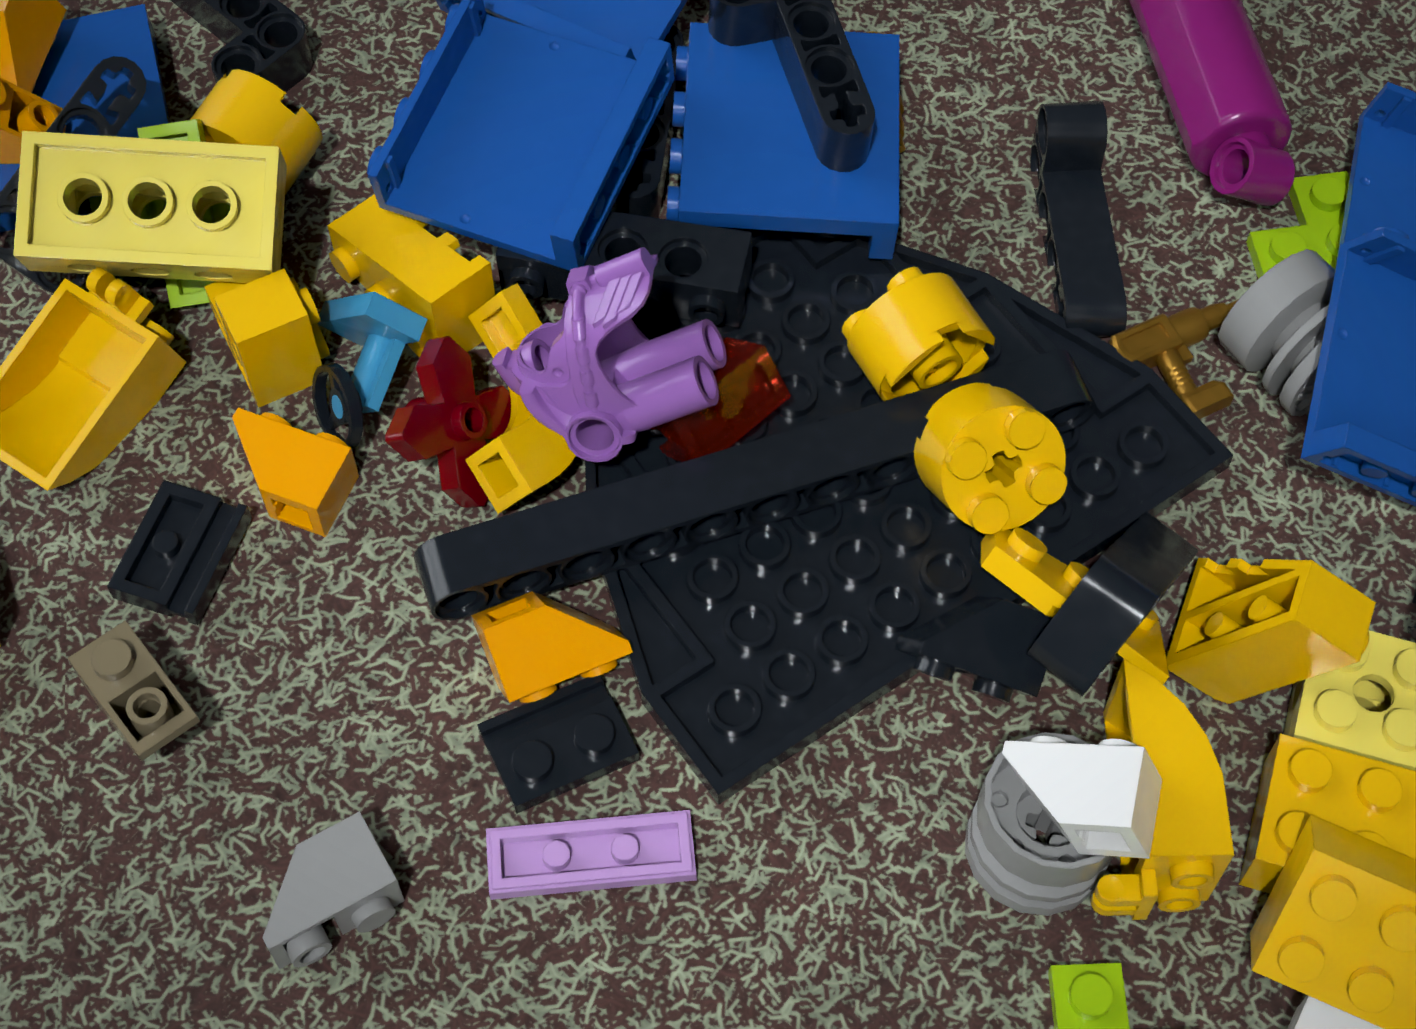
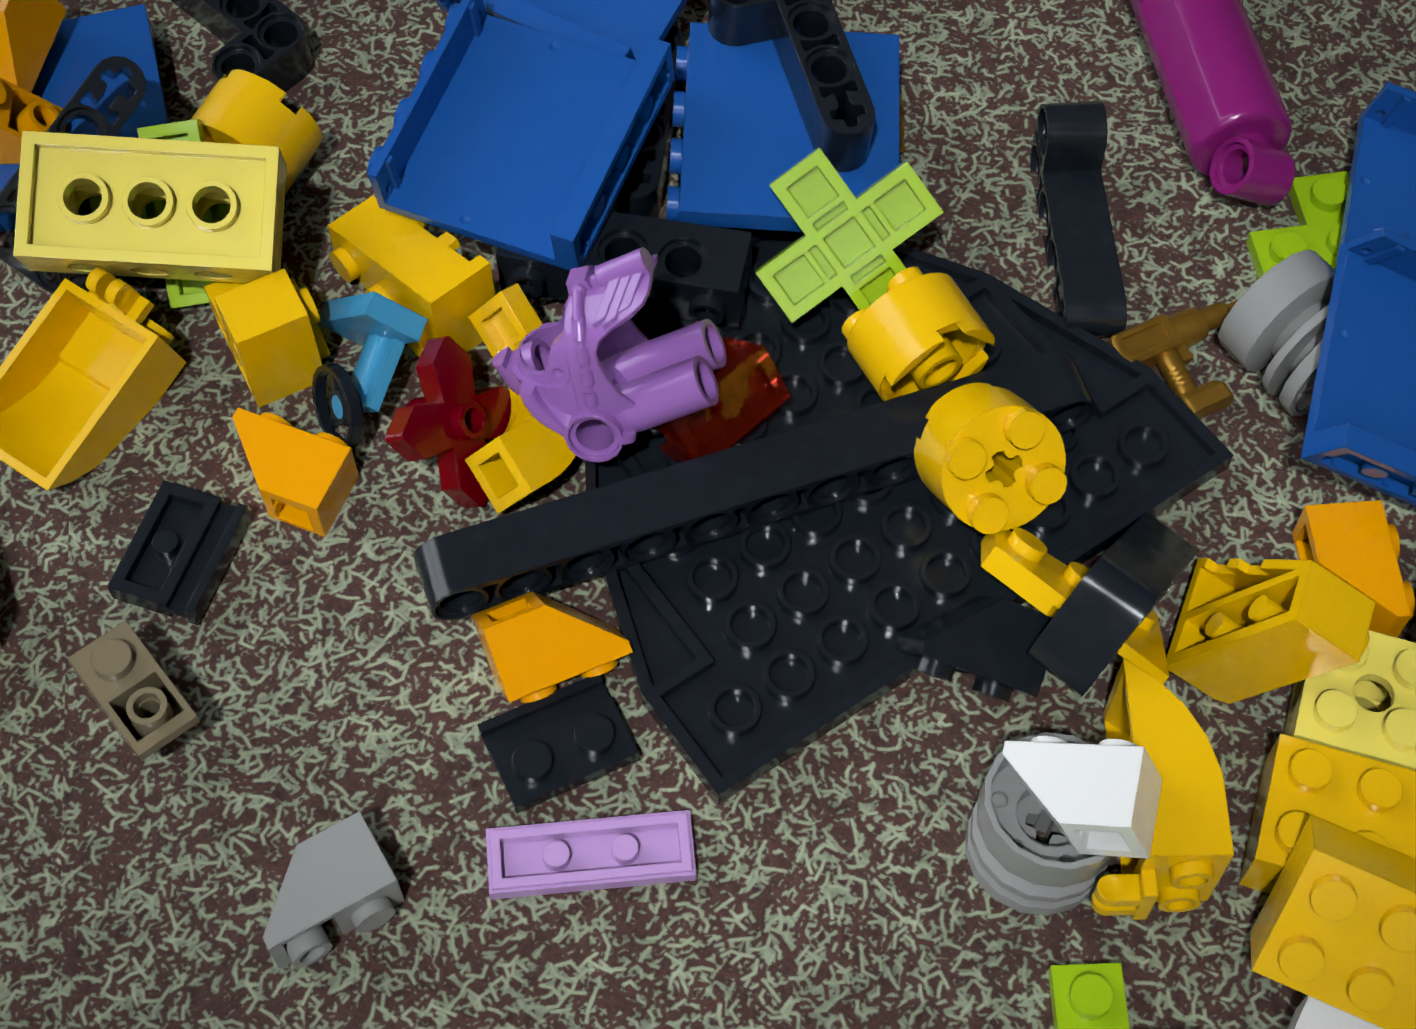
(845, 236): none -> lime plate
(1363, 552): none -> light orange slope

